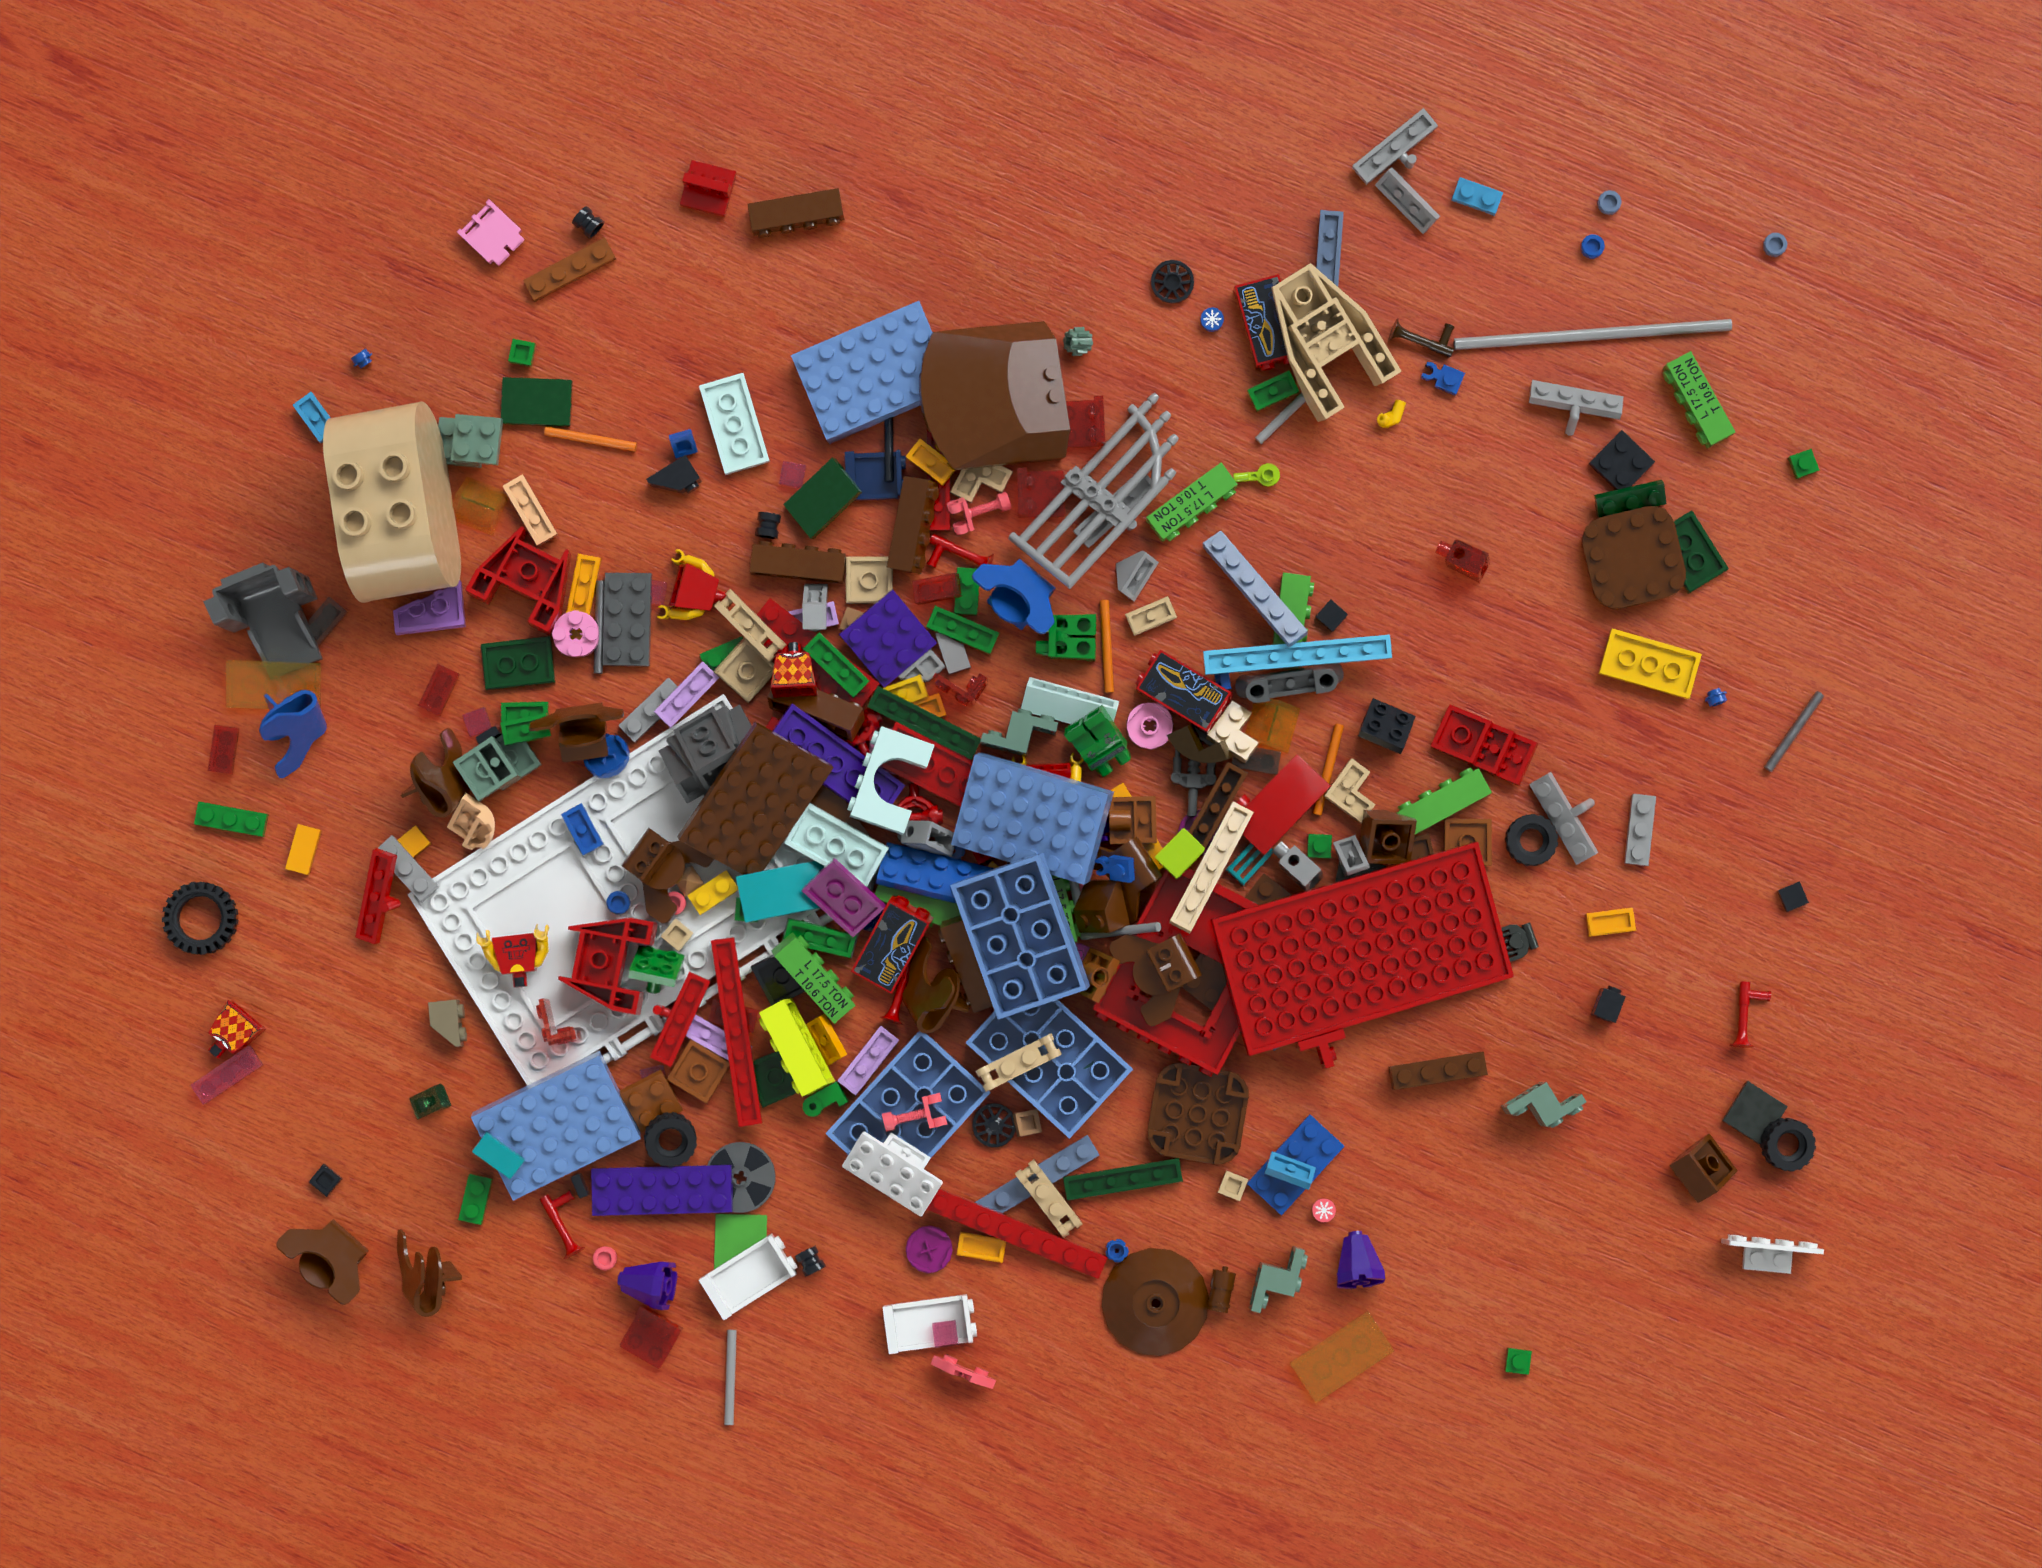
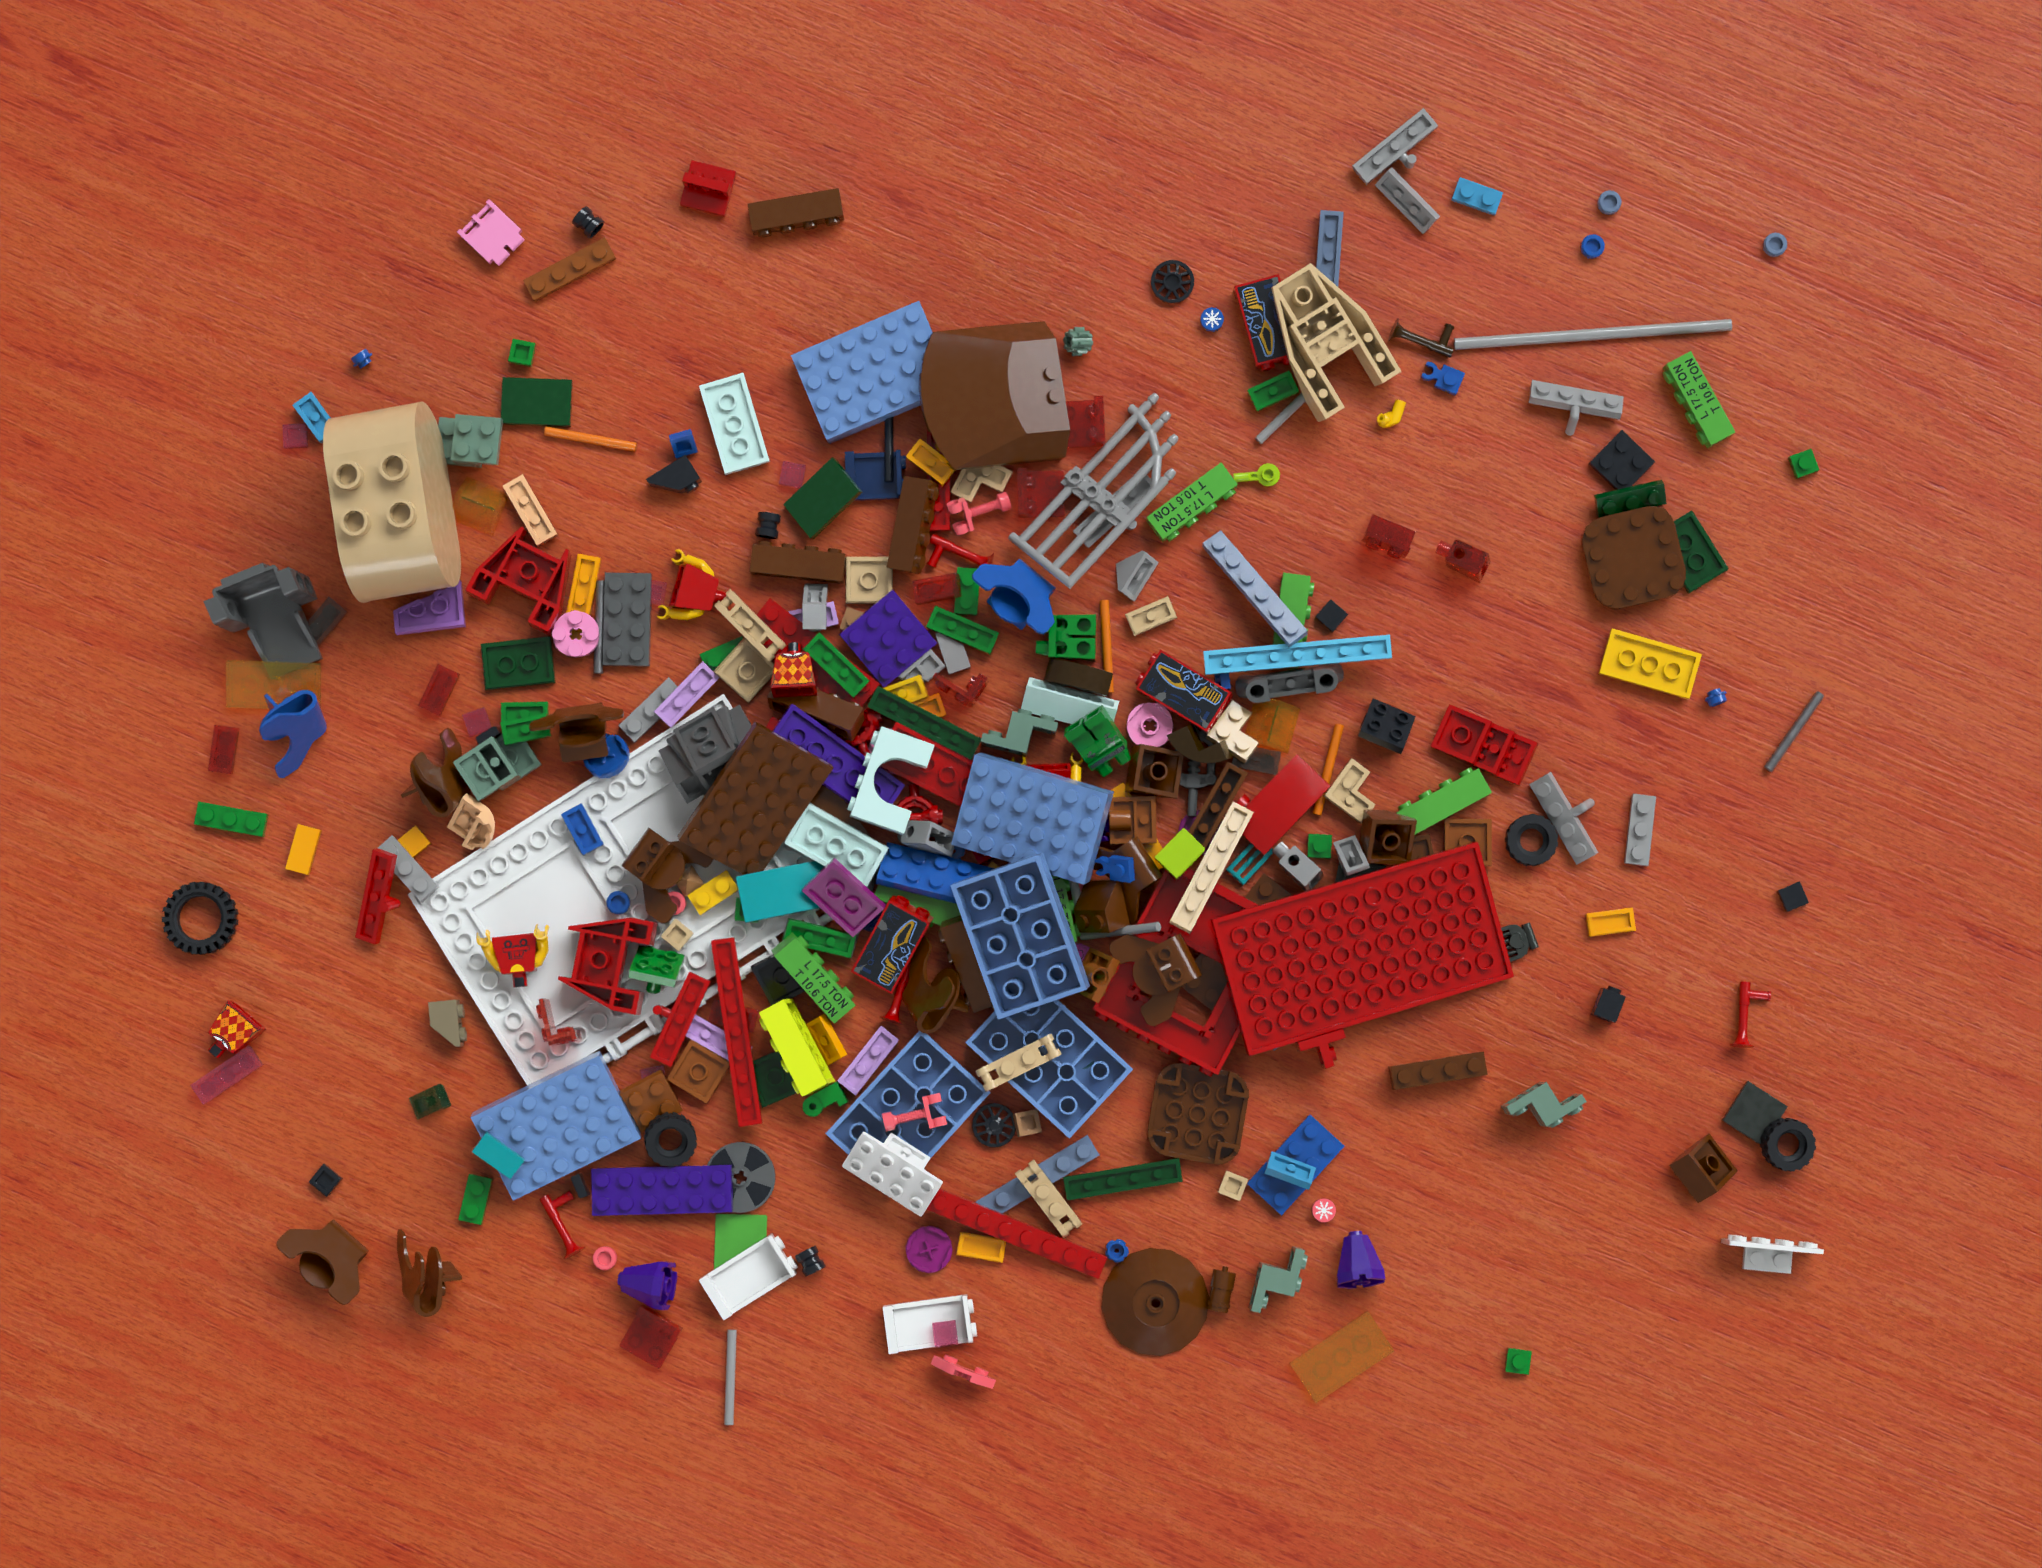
(295, 436): none -> clear pink tile
(1078, 676): none -> dark brown brick
(1154, 771): none -> reddish brown slope
(1388, 536): none -> clear red bracket

